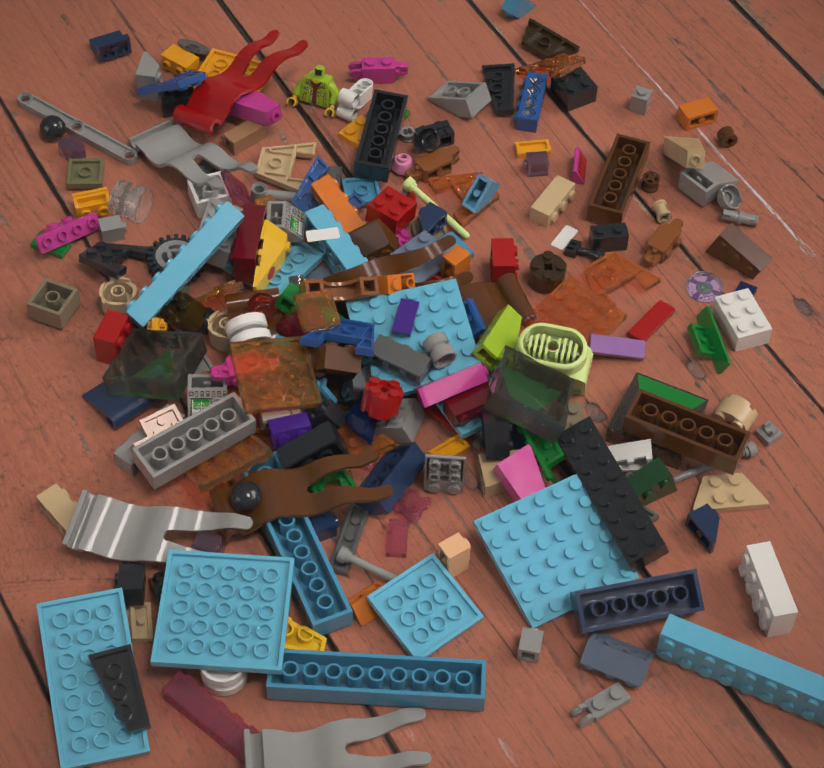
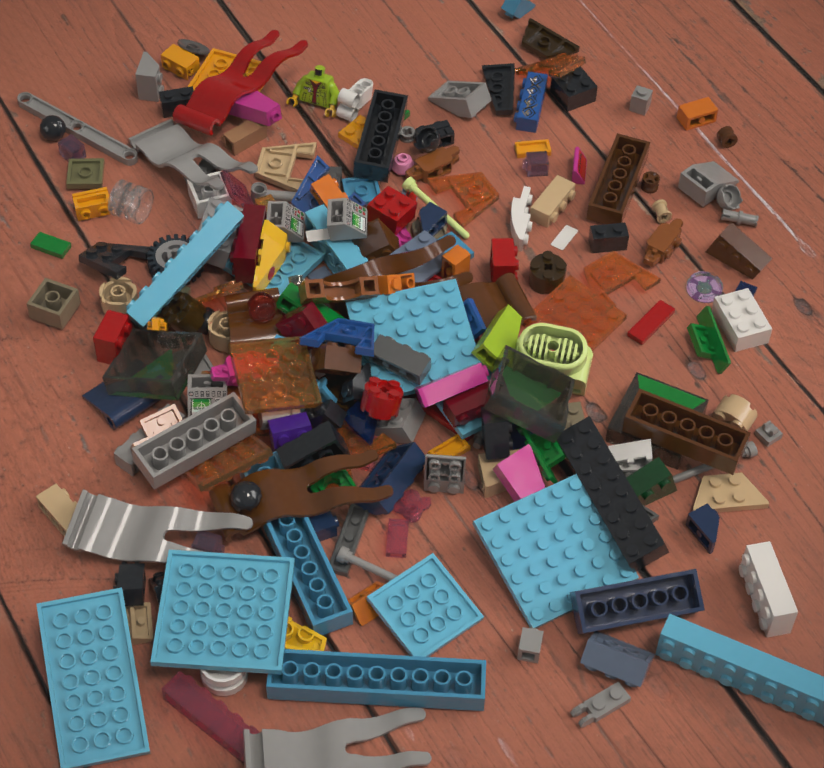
(66, 231): dark pink bracket -> none
(111, 45): dark blue bracket -> none
(112, 228): light grey brick -> none
(121, 681): black wing -> none
(179, 83): blue wing -> none
(247, 327): white wheel -> none
(317, 310): clear orange tile -> none
(346, 220): none -> light grey slope
(379, 69): dark pink hinge -> none
(405, 317): dark purple tile -> none
(439, 349): light grey wheel -> none
(454, 554): light nougat brick -> none
(480, 193): dark azure slope -> none
(520, 218): none -> white slope
(575, 247): black hinge -> none
(617, 347): medium lavender tile -> none
(685, 151): tan slope -> none

